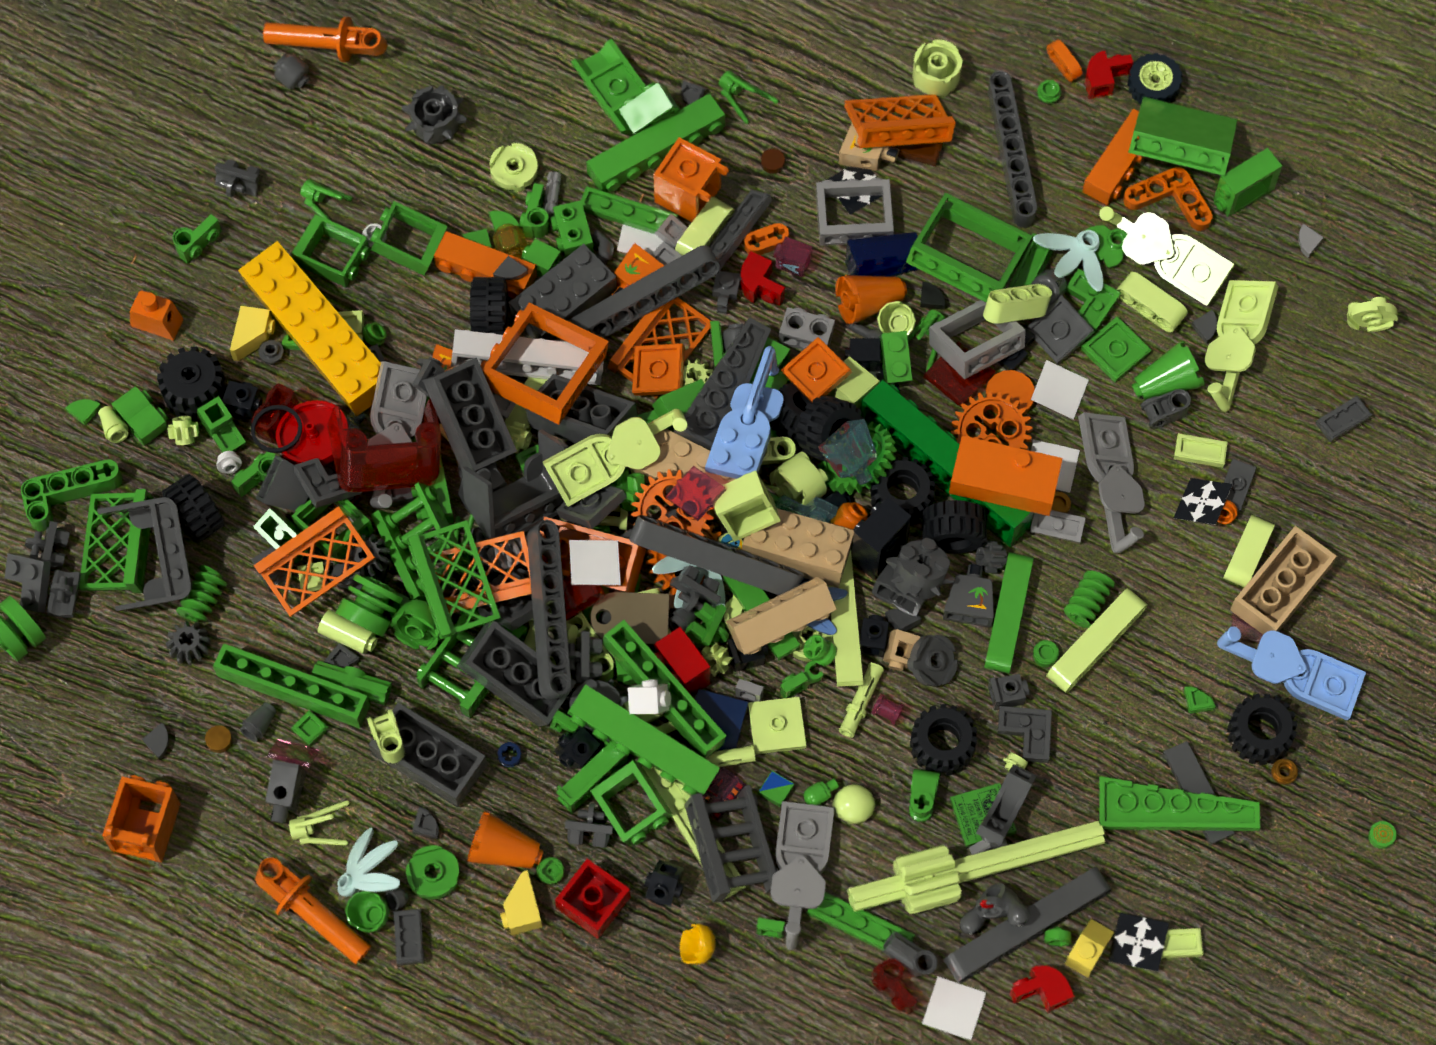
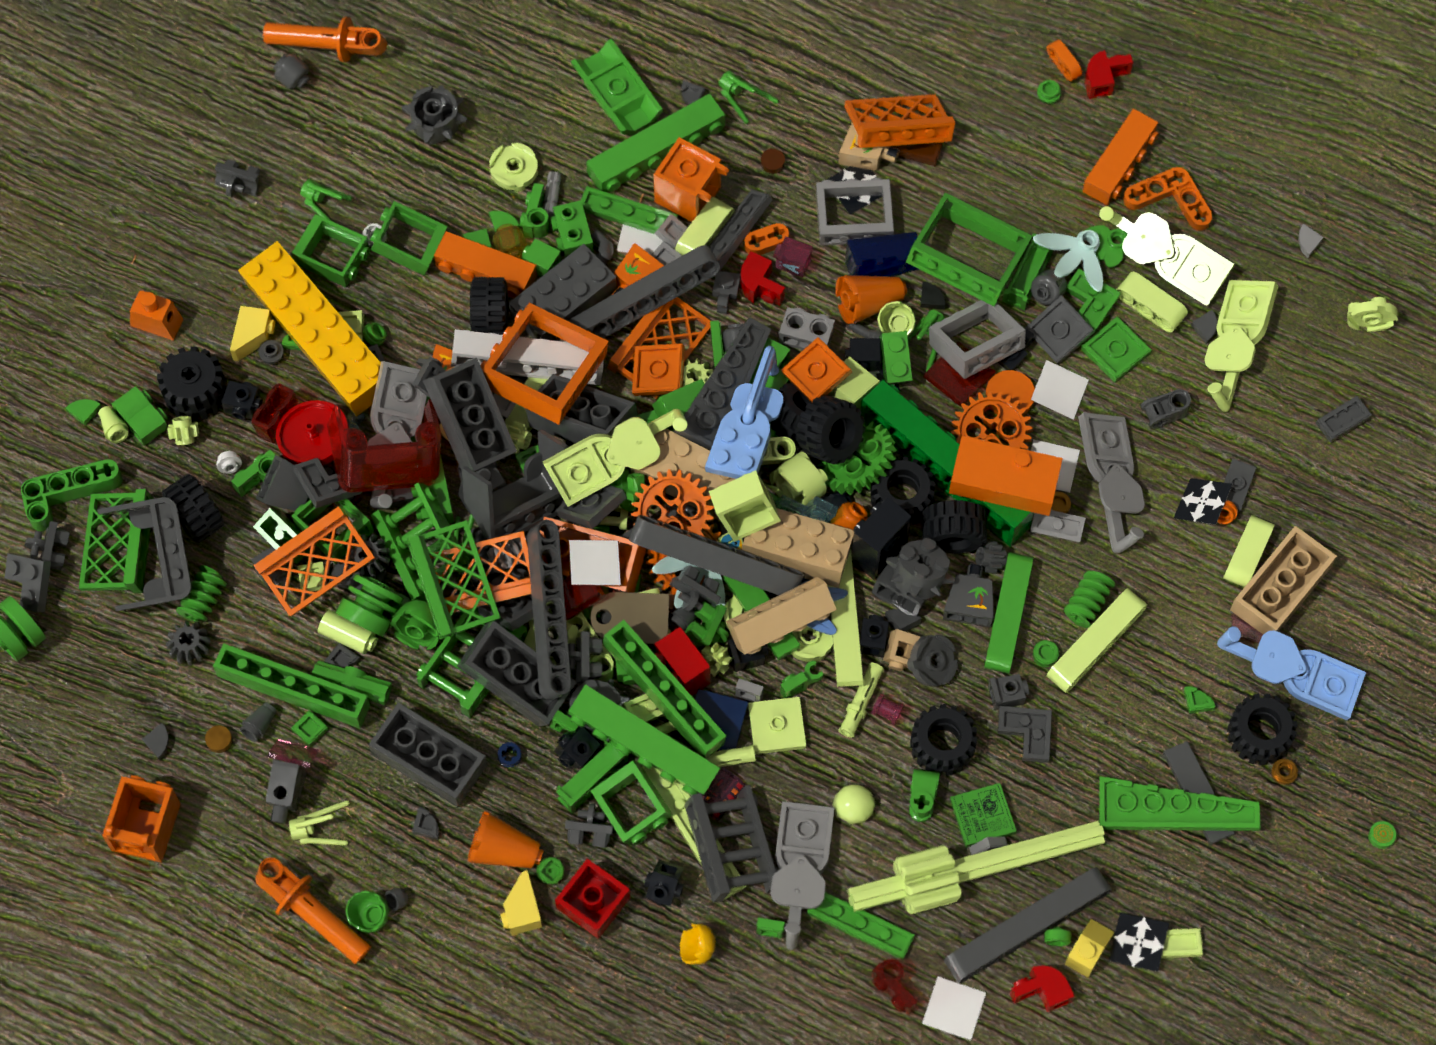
(63, 594): dark grey hips -> none
(205, 233): bright green plate -> none
(220, 425): bright green brick -> none
(271, 408): black piece -> none
(357, 867): light aqua plant -> none
(385, 733): yellowish green piece -> none
(408, 937): dark grey plate -> none
(419, 865): bright green plate -> none
(510, 270): dark grey tile -> none
(648, 107): brick -> none
(649, 698): white brick -> none
(695, 493): clear pink piece -> none
(776, 788): bright green tile -> none
(819, 650): bright green wheel -> none
(819, 792): bright green cylinder -> none
(850, 451): clear light blue torso -> none
(908, 953): dark grey piece -> none
(937, 68): yellowish green brick -> none
(995, 903): dark grey head -> none
(1006, 805): dark grey arch -> none
(1012, 159): dark grey beam -> none
(1014, 759): yellowish green plate -> none
(1017, 303): yellowish green beam -> none
(1153, 68): black wheel -> none
(1168, 373): bright green cone -> none
(1183, 136): bright green panel -> none
(1200, 450): yellowish green tile -> none
(1247, 182): bright green window -> none

